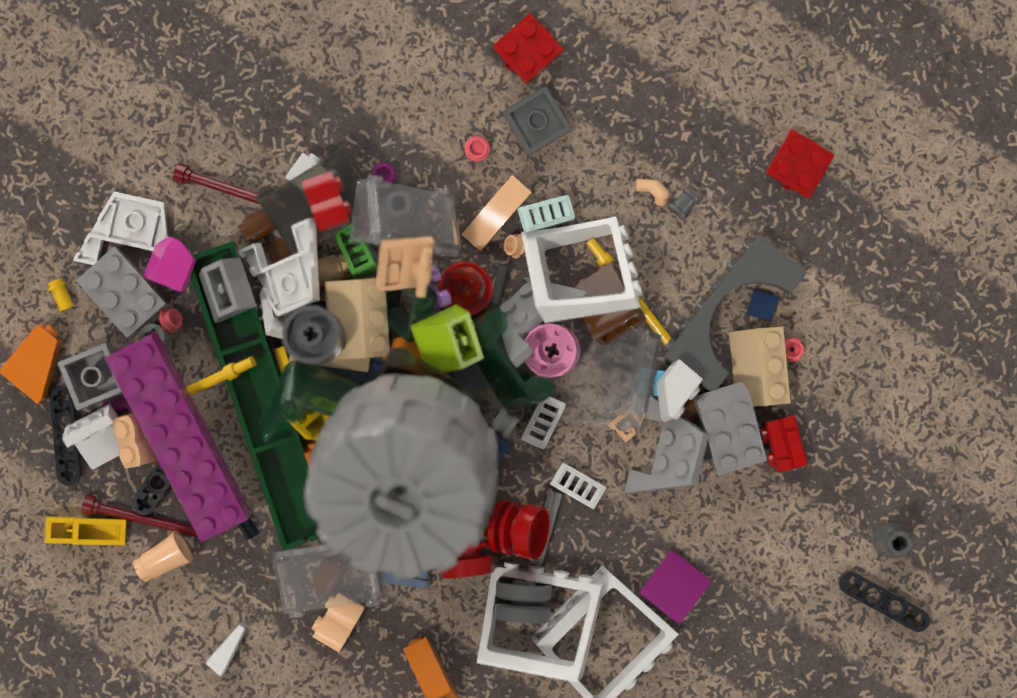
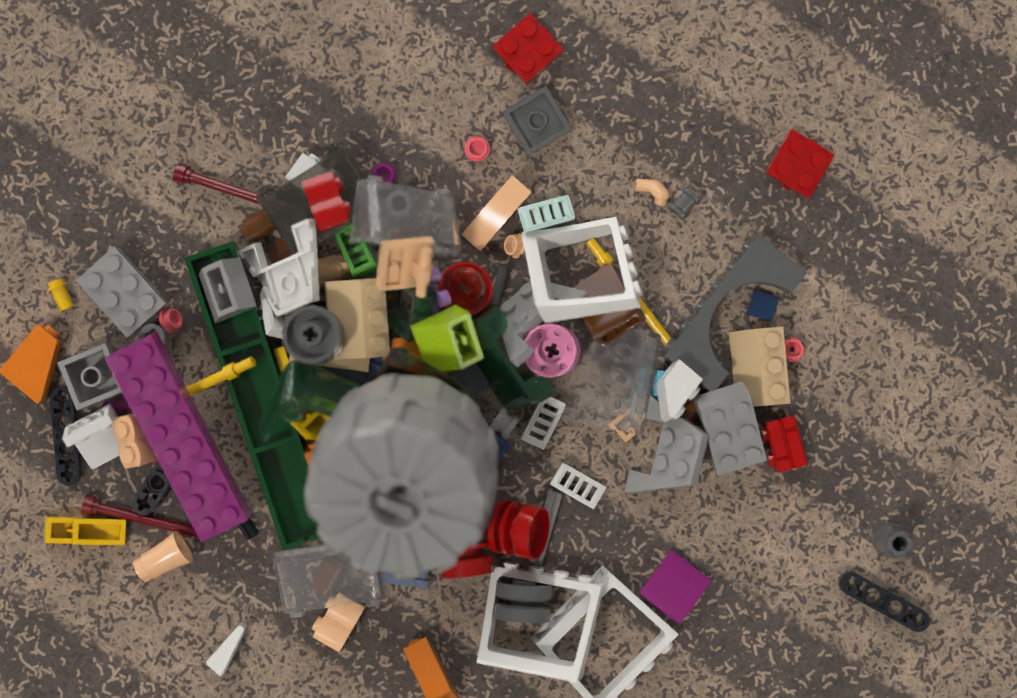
(128, 222): white wing -> none
(170, 264): dark pink slope -> none

